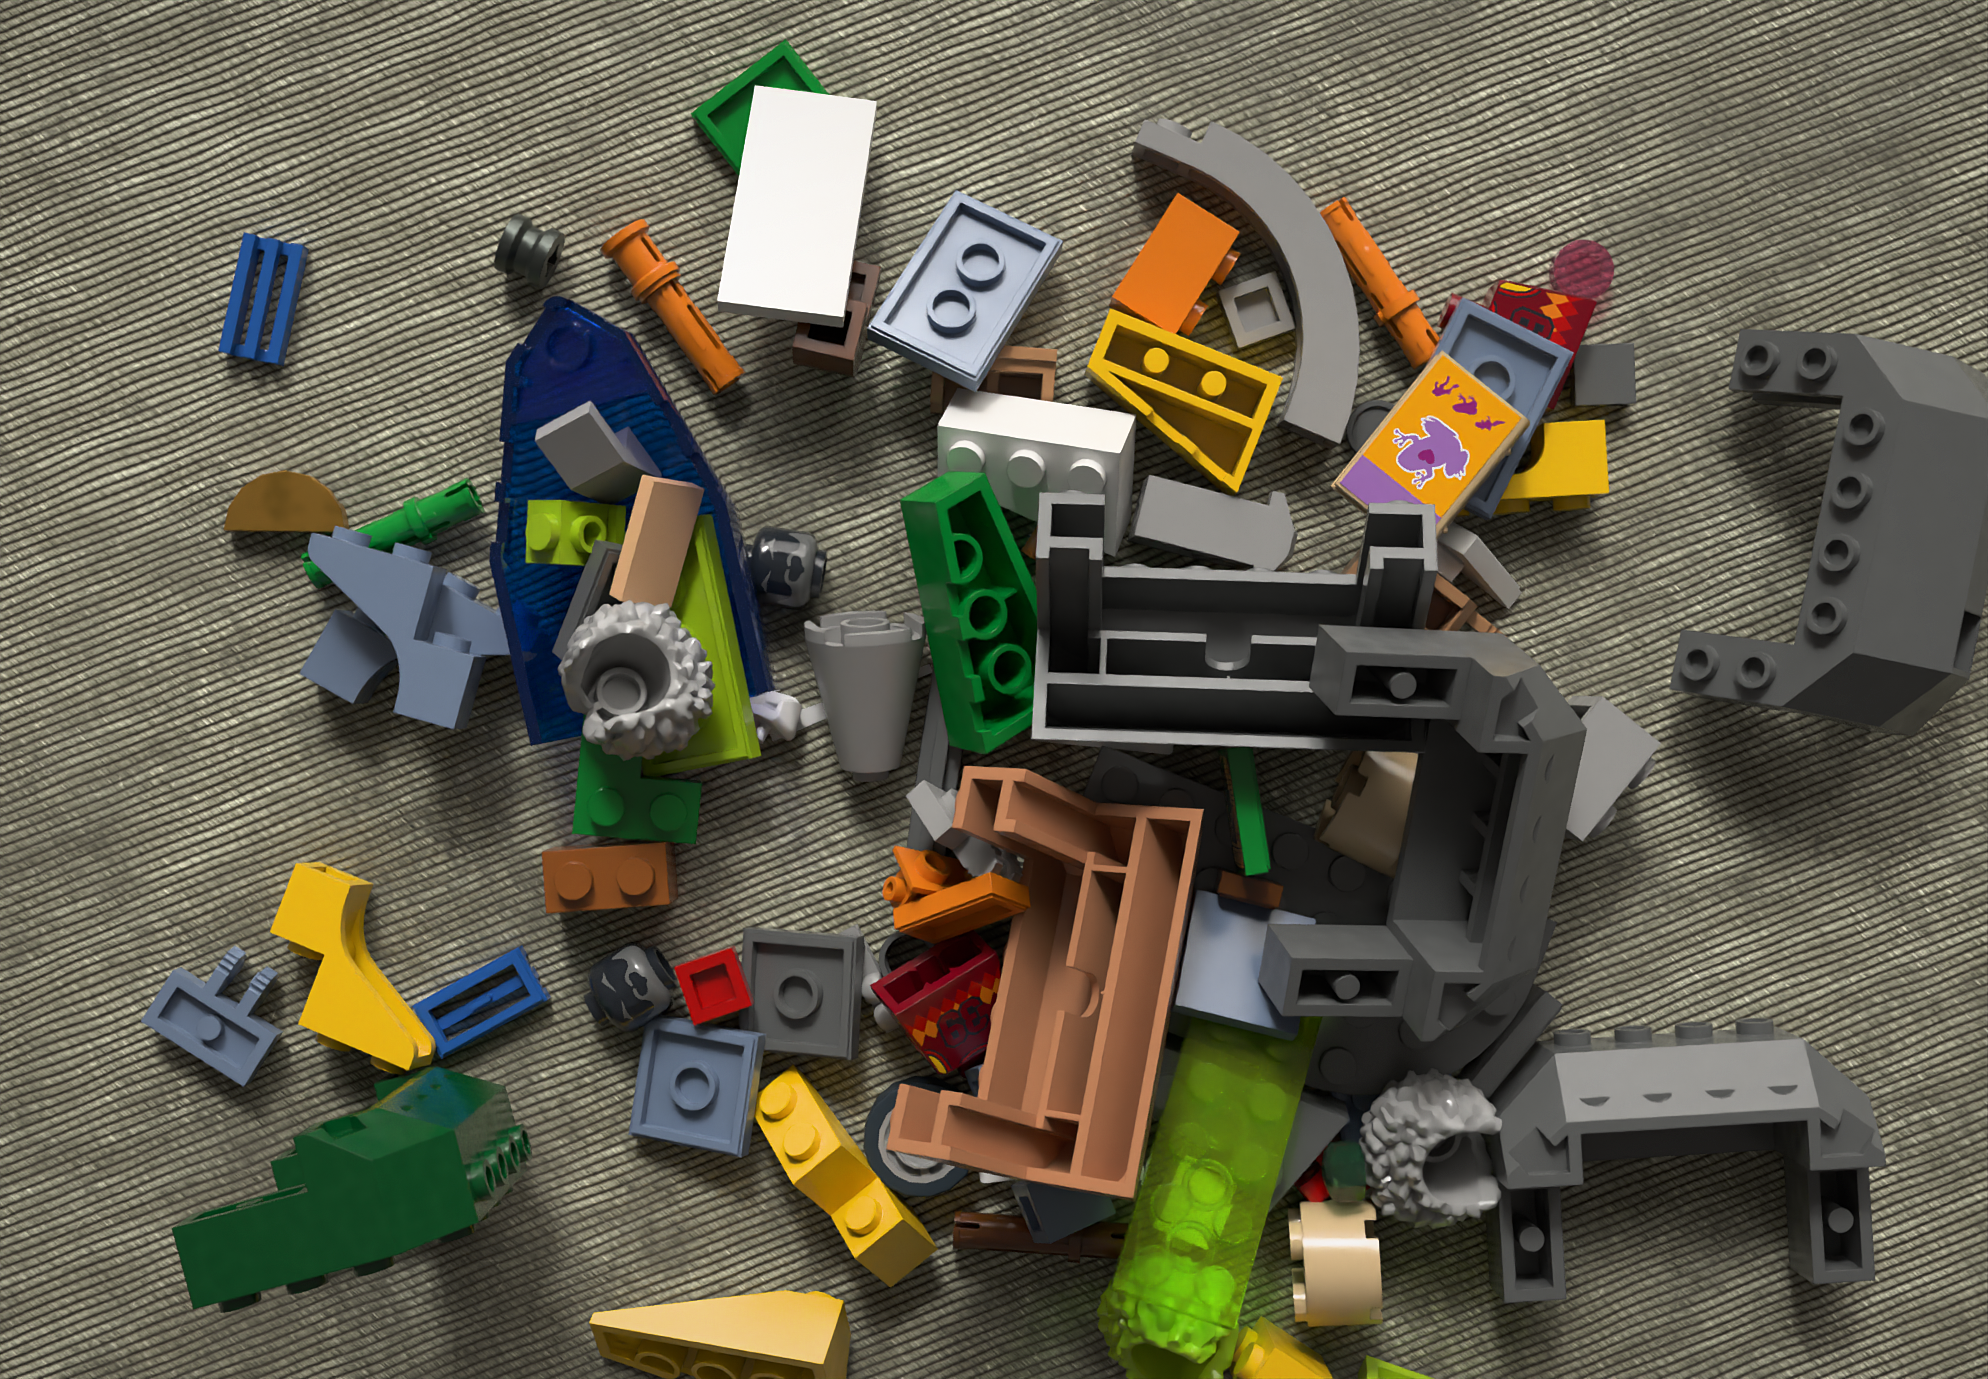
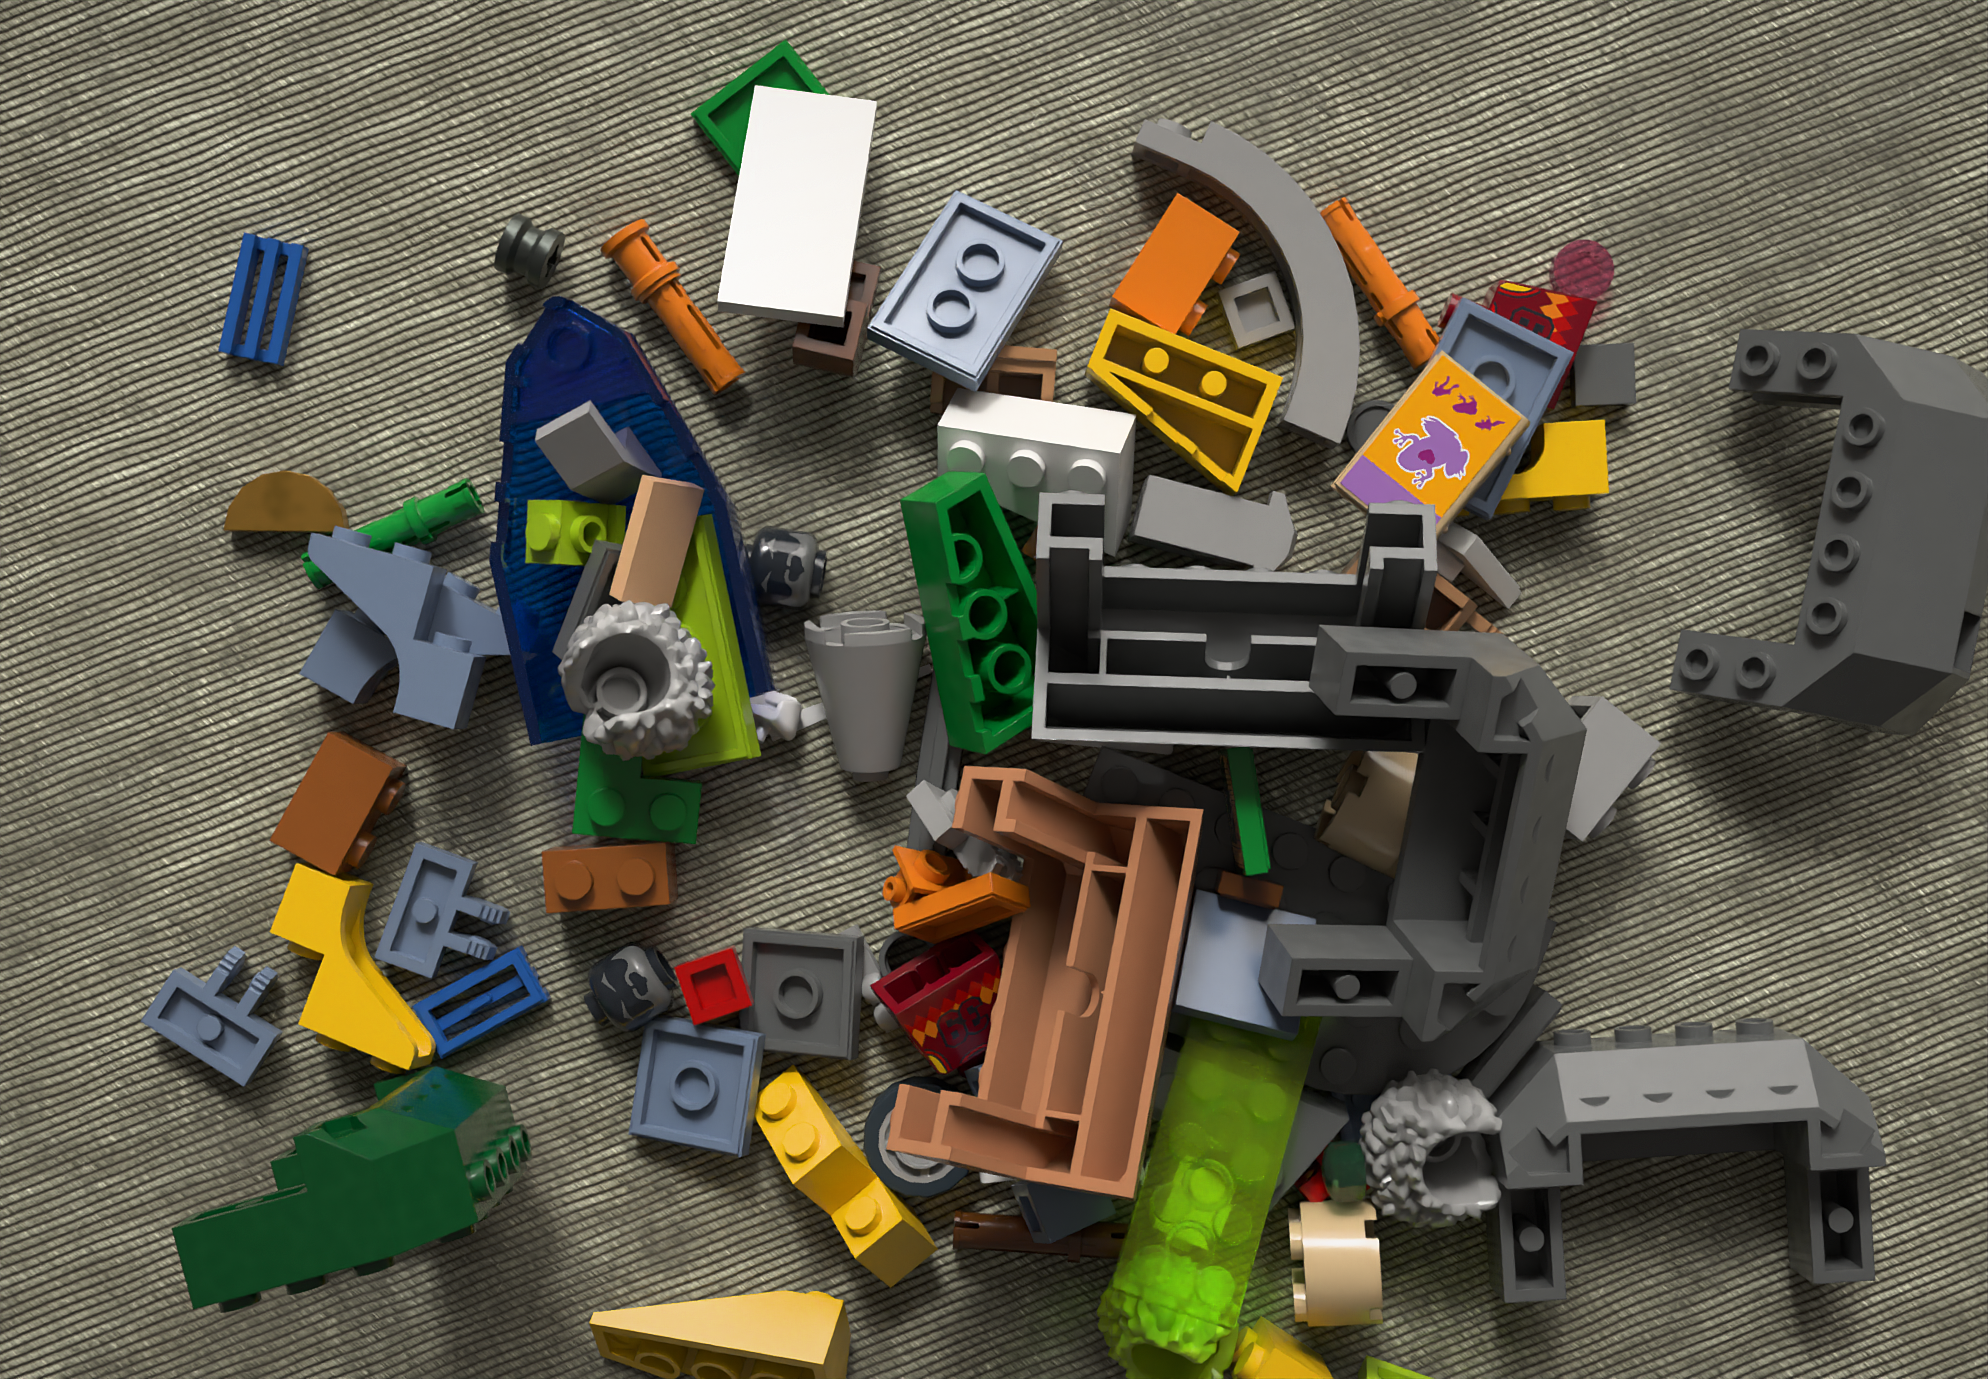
(340, 804): none -> dark orange brick
(428, 909): none -> sand blue hinge

